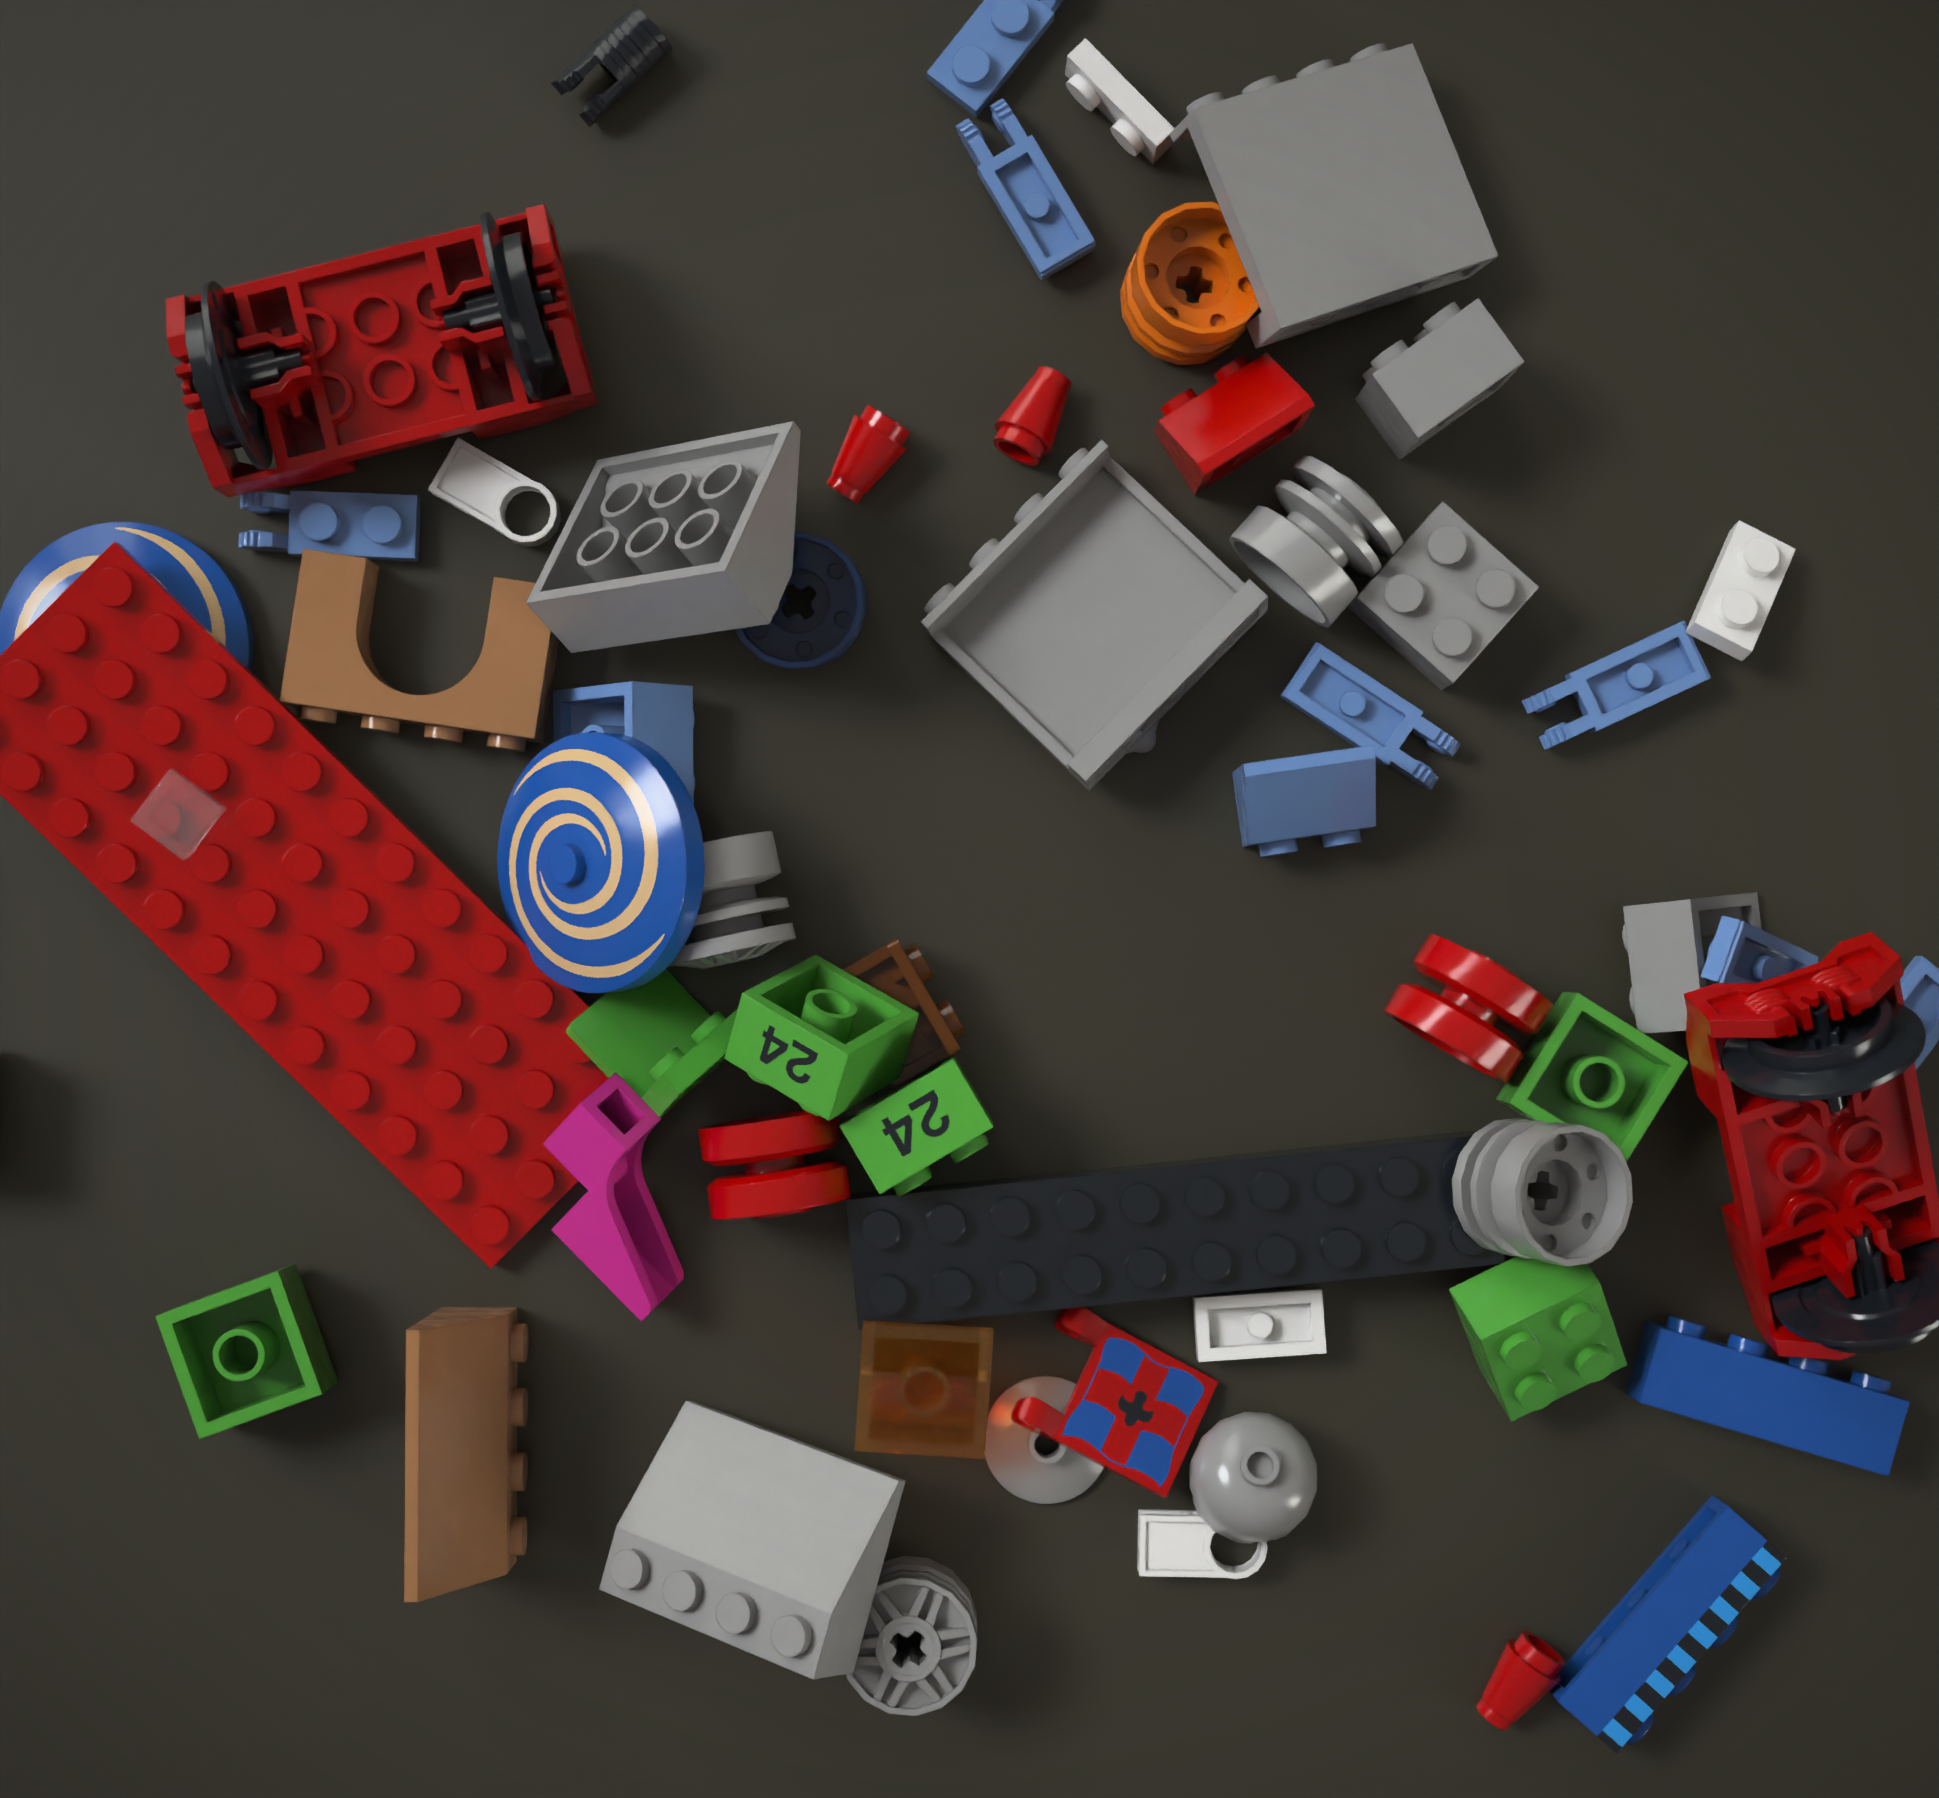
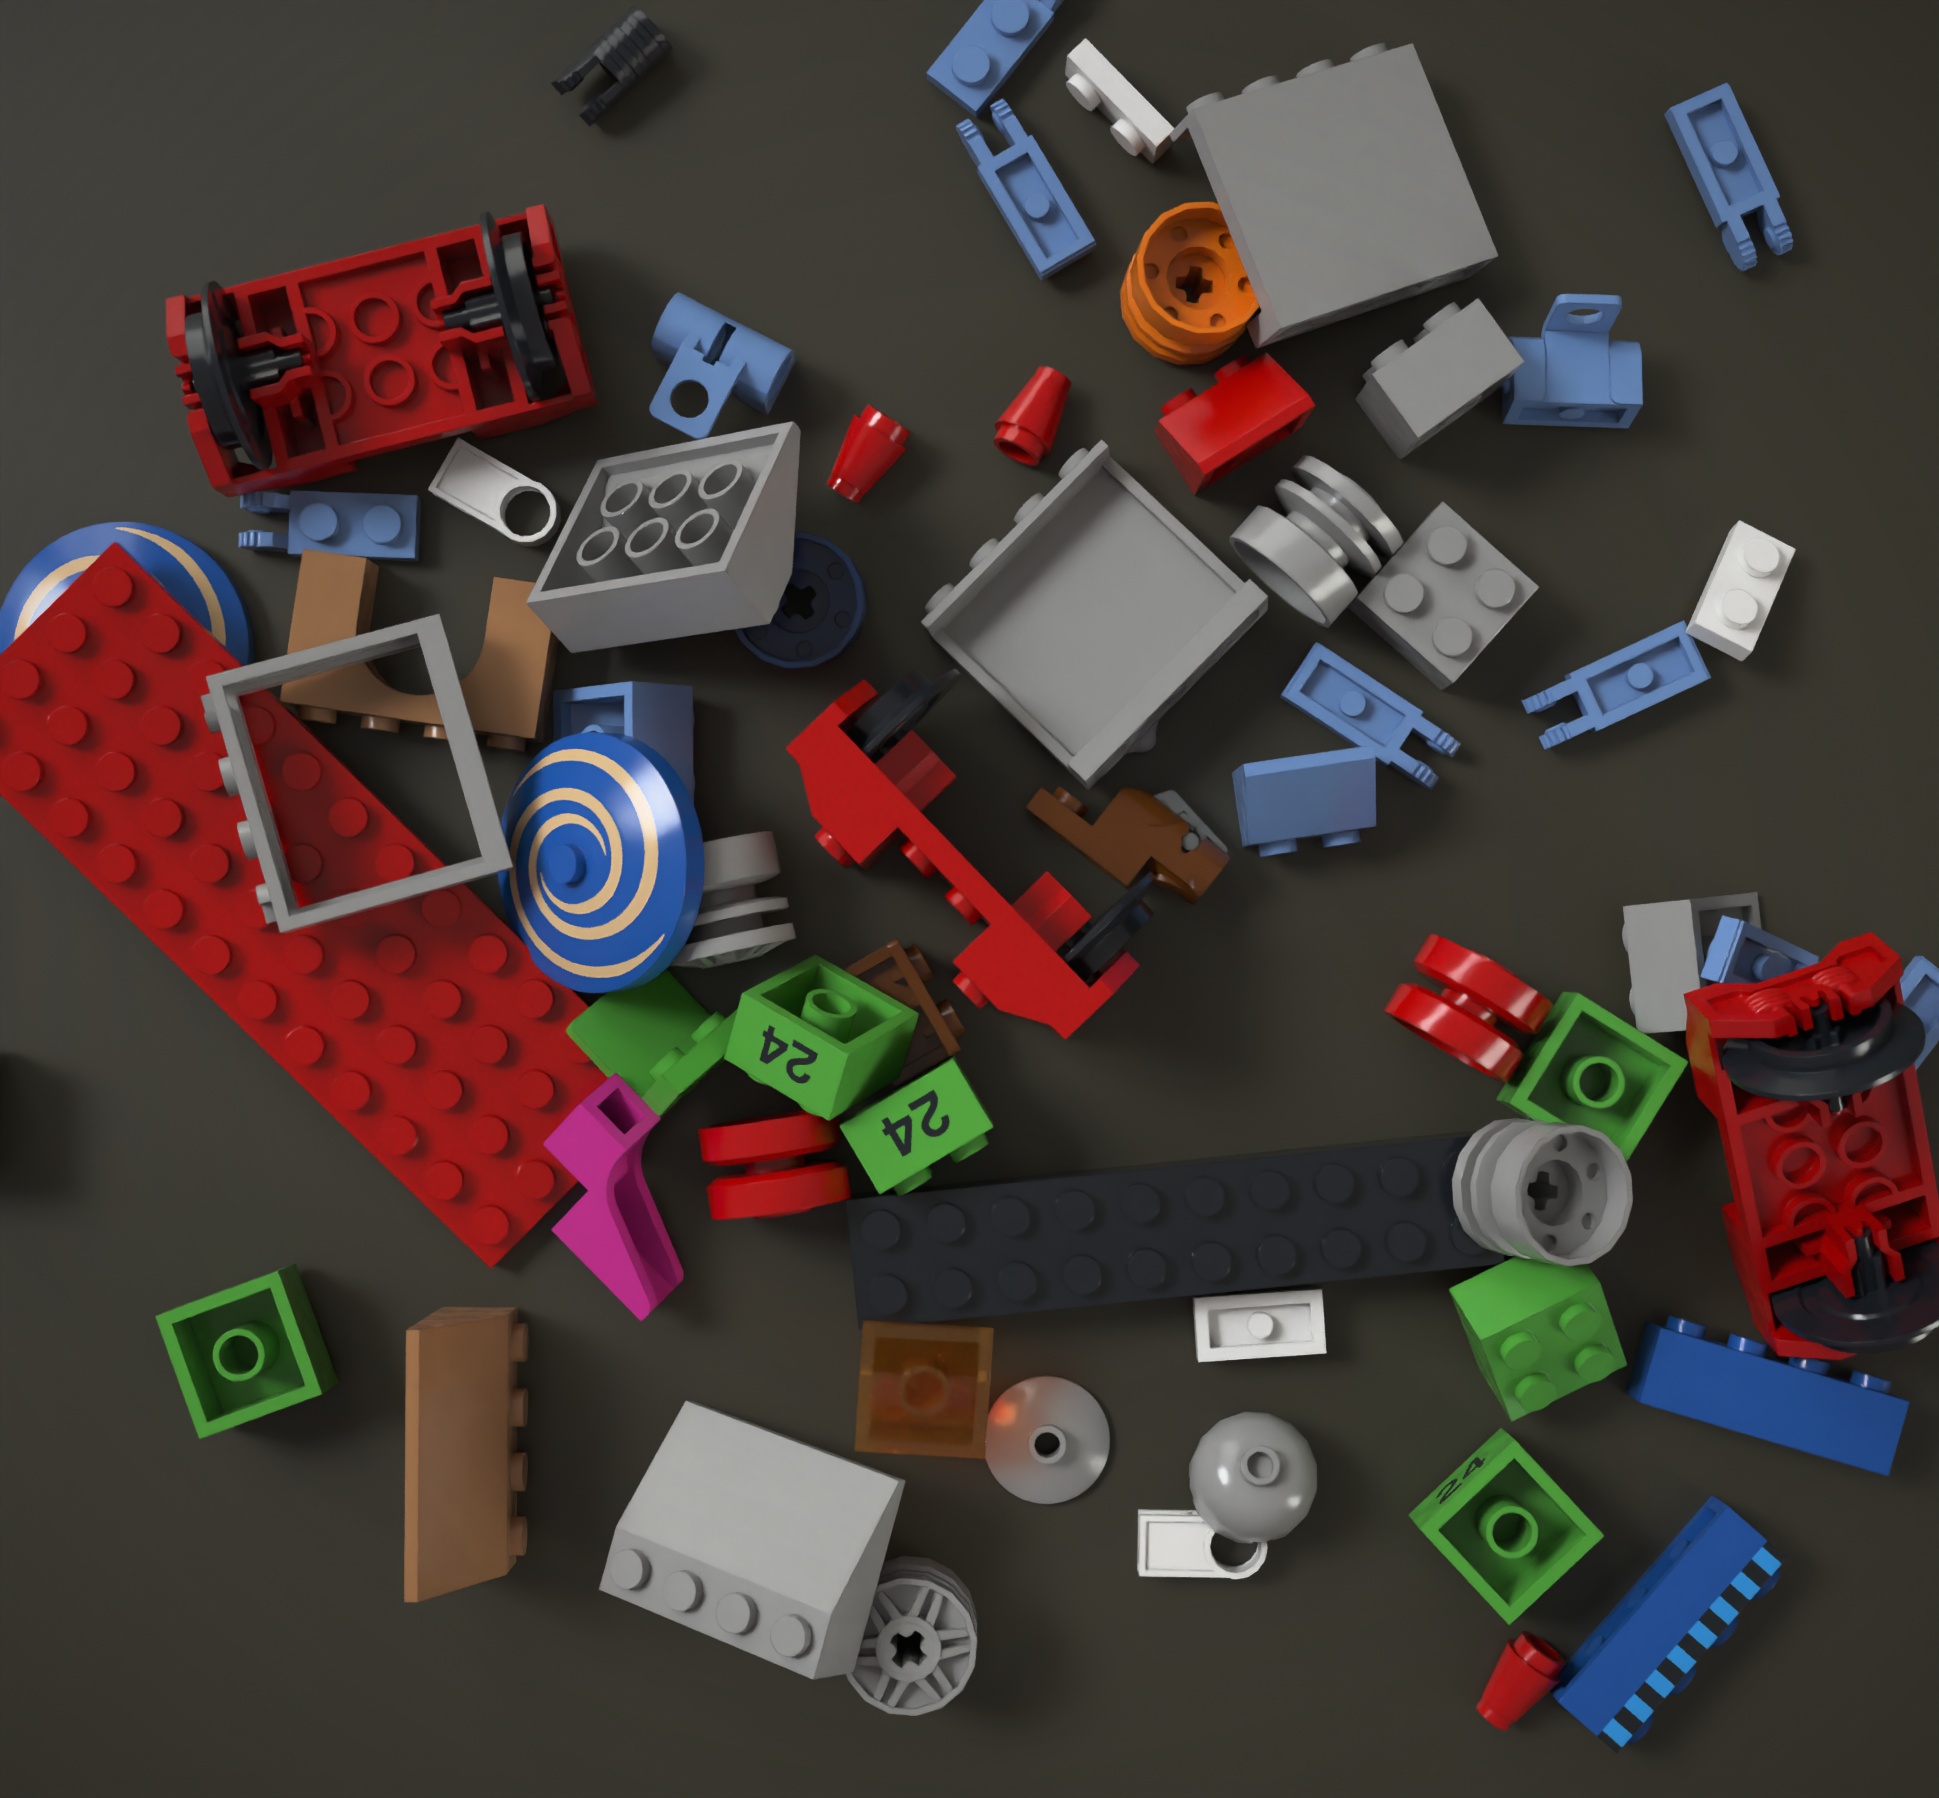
(178, 814): clear tile -> none
(243, 775): none -> light grey window
(720, 357): none -> medium blue piece
(868, 789): none -> red piece
(1129, 1406): red flag -> none
(1136, 834): none -> reddish brown plate
(1505, 1525): none -> bright green brick
(1575, 370): none -> medium blue piece
(1729, 172): none -> medium blue hinge

